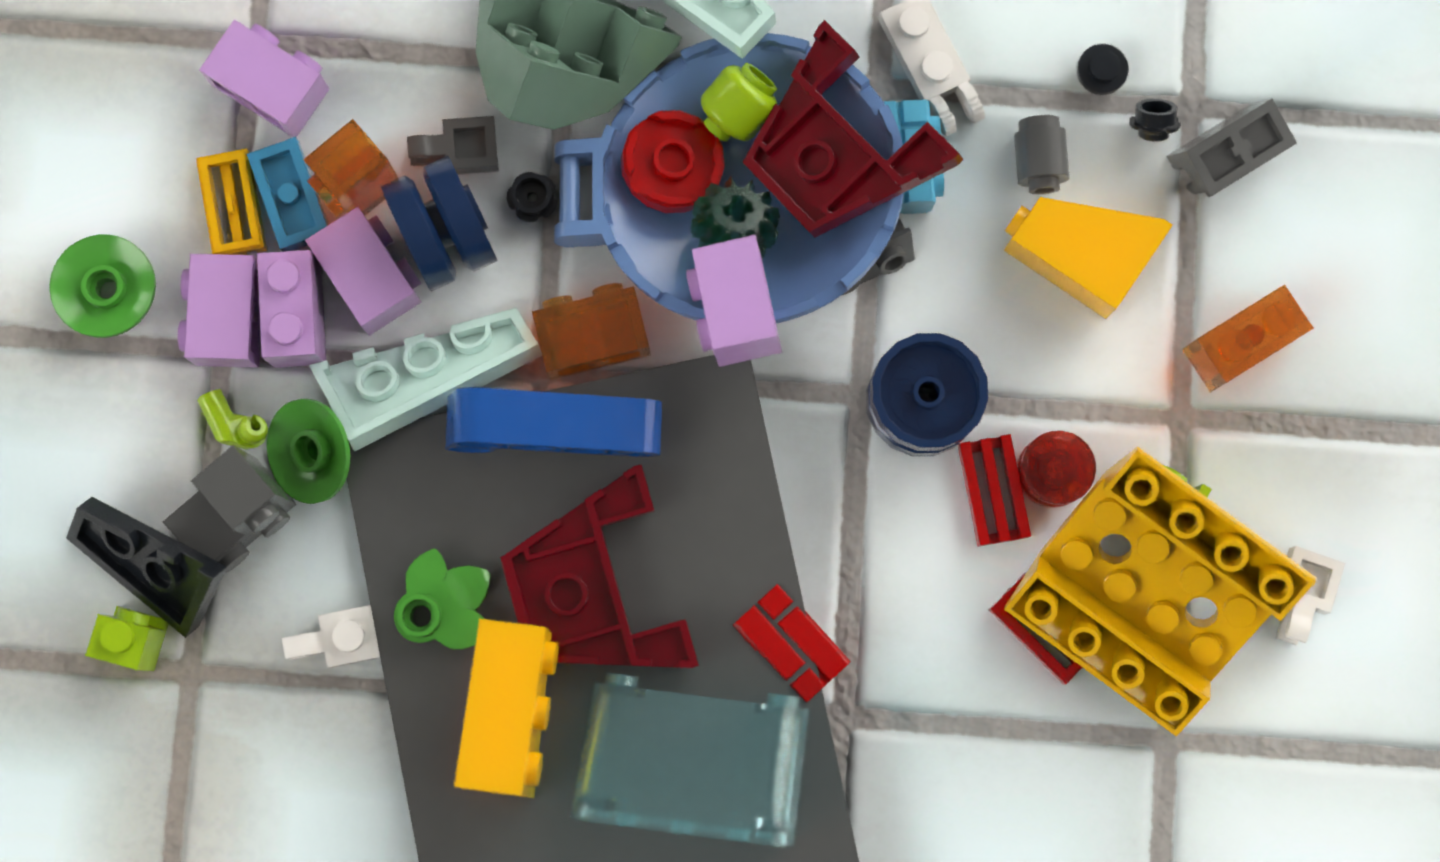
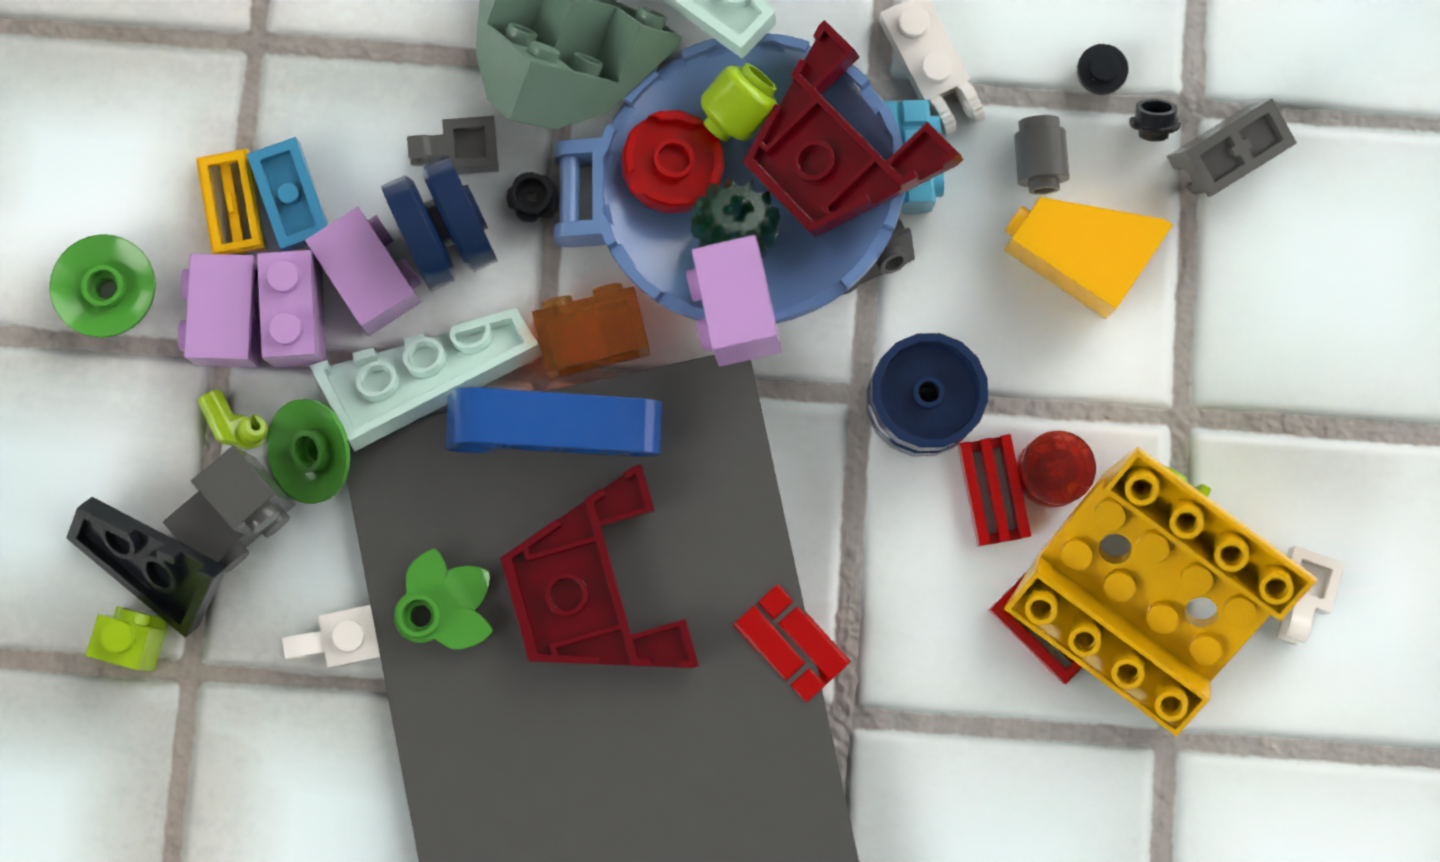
(265, 77): lavender brick -> none
(349, 171): clear orange brick -> none
(506, 709): yellow wedge -> none
(692, 763): clear light blue windscreen -> none
(1247, 338): clear orange brick -> none

